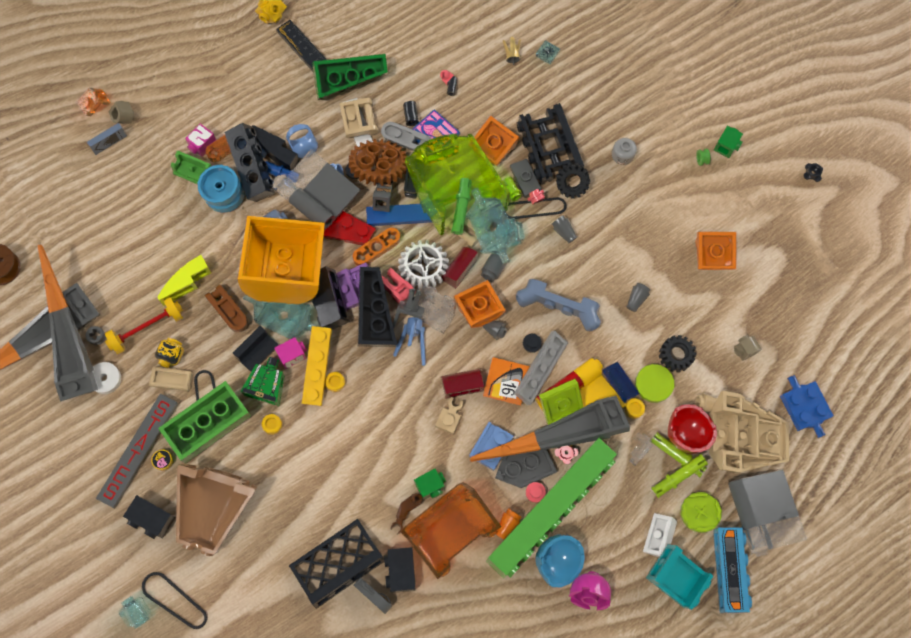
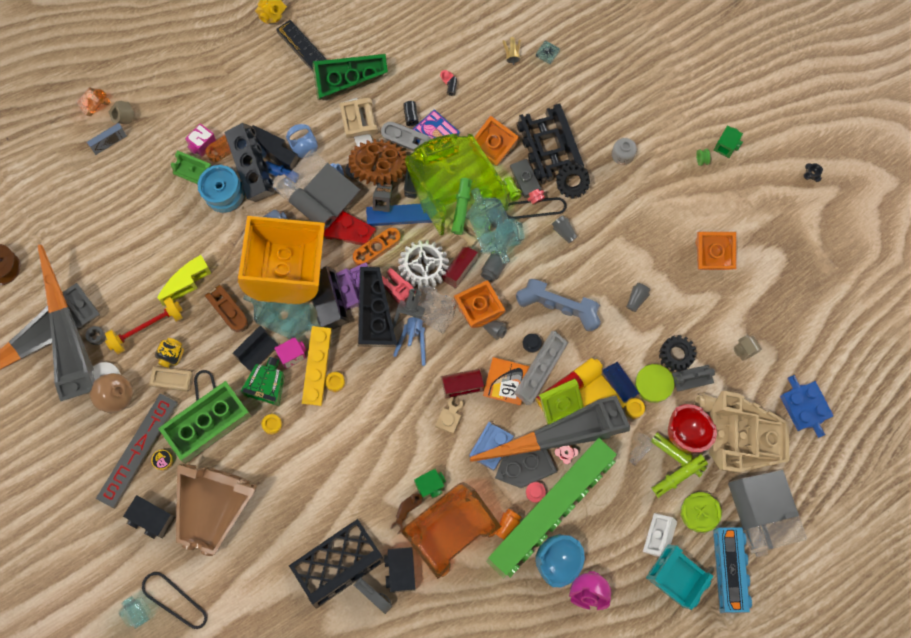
(111, 393): none -> medium nougat cylinder
(693, 378): none -> dark grey hinge

